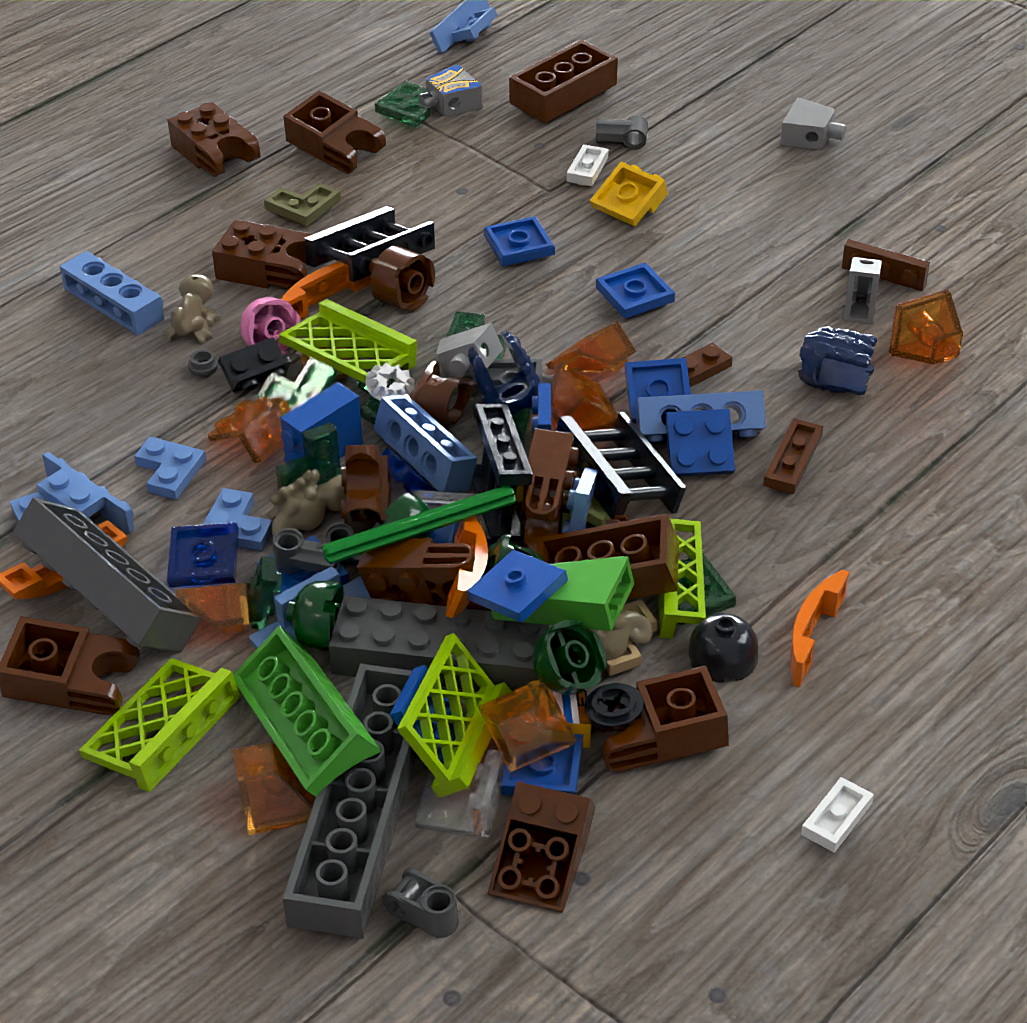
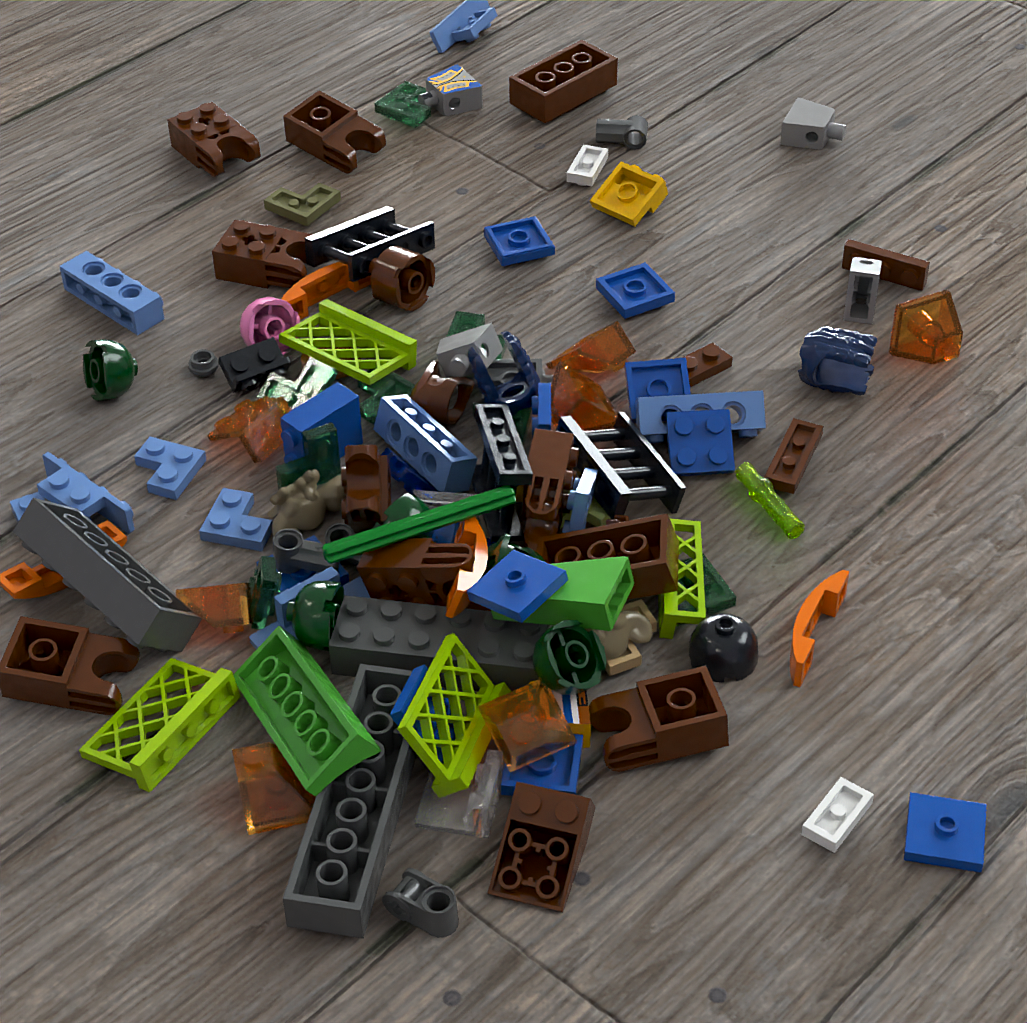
(108, 369): none -> dark green cylinder
(191, 315): dark tan animal -> none
(203, 554): clear blue plate -> none
(377, 381): white gear -> none
(608, 697): black gear -> none
(762, 491): none -> clear neon green pin
(945, 832): none -> blue plate

